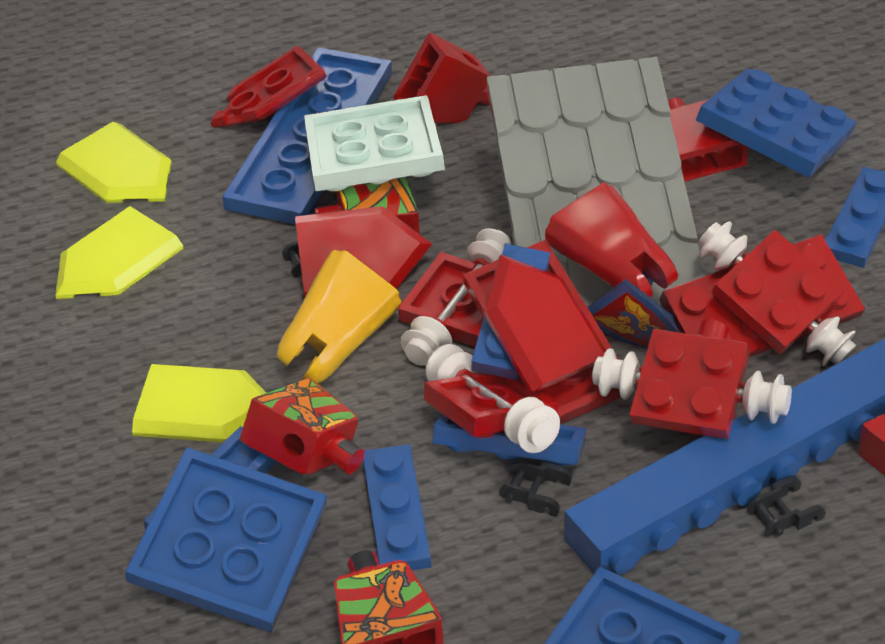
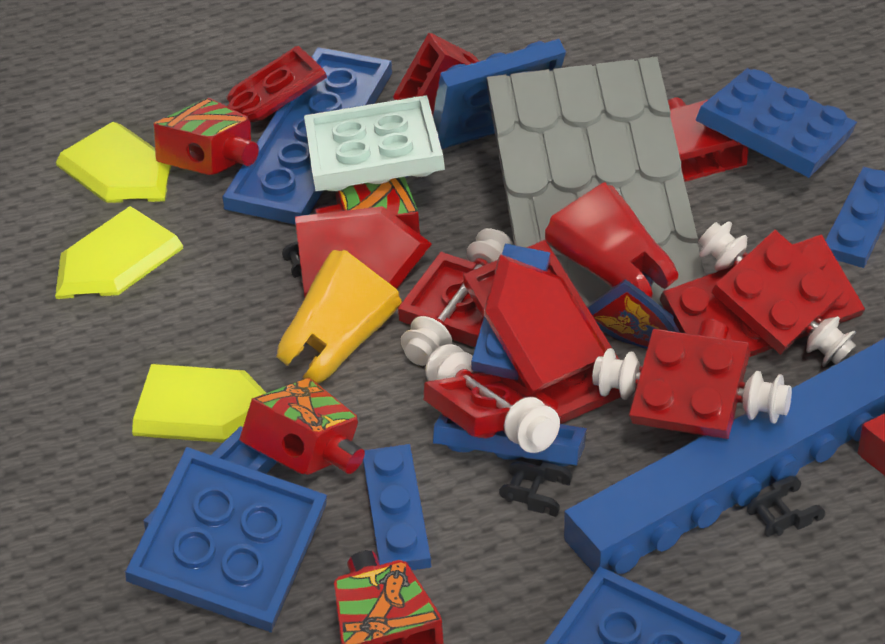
(205, 138): none -> red torso
(462, 97): none -> blue plate

